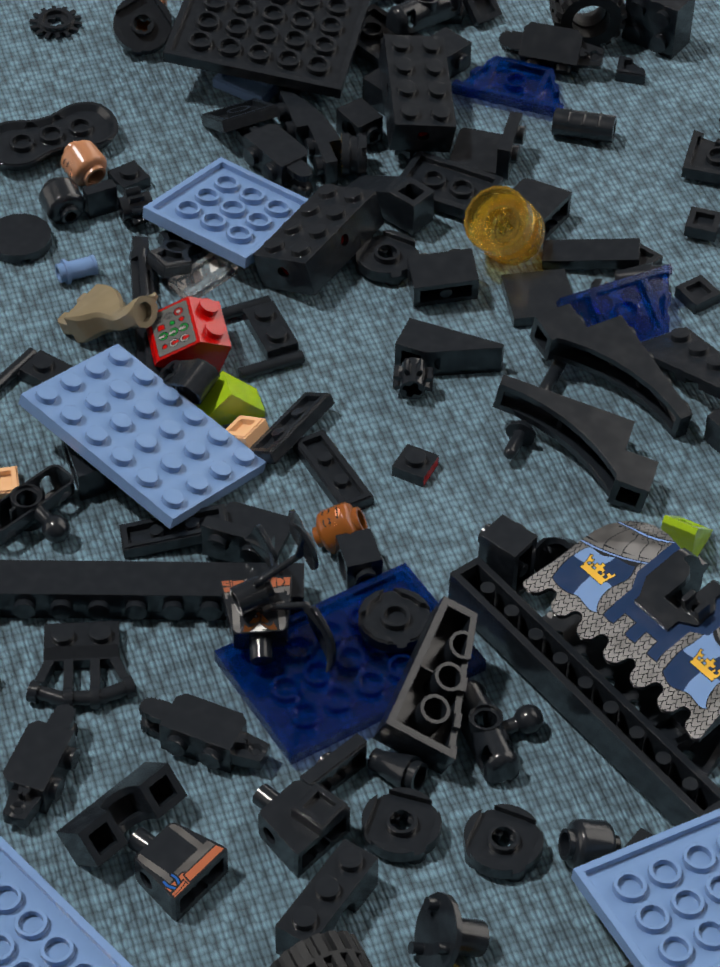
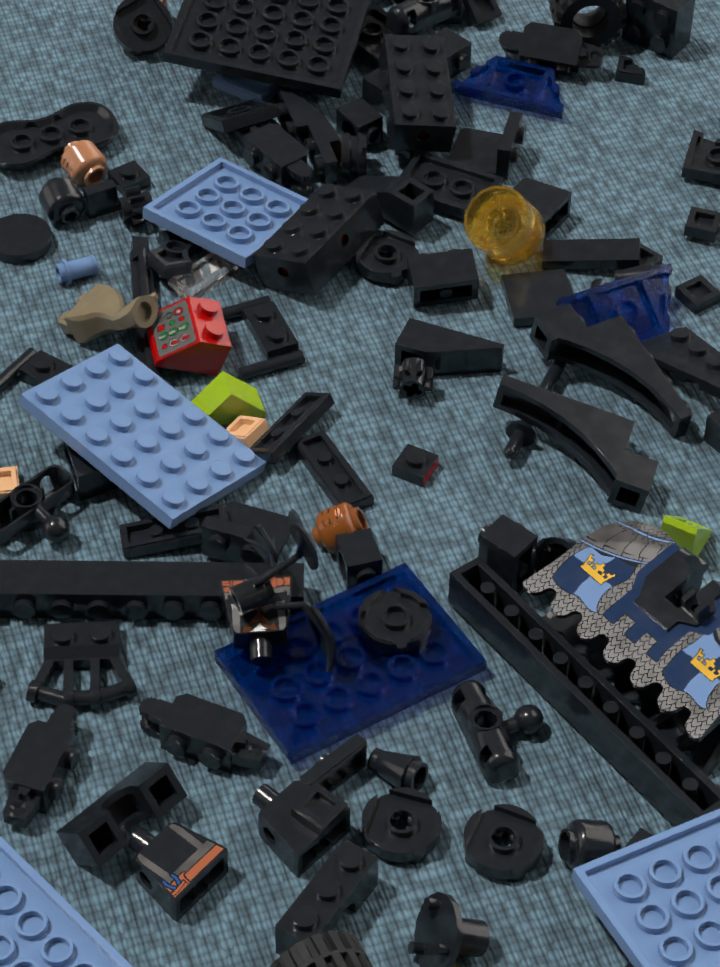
(42, 23): black gear -> none
(190, 378): black piece -> none
(429, 695): black wedge -> none
(584, 125): black axle -> none

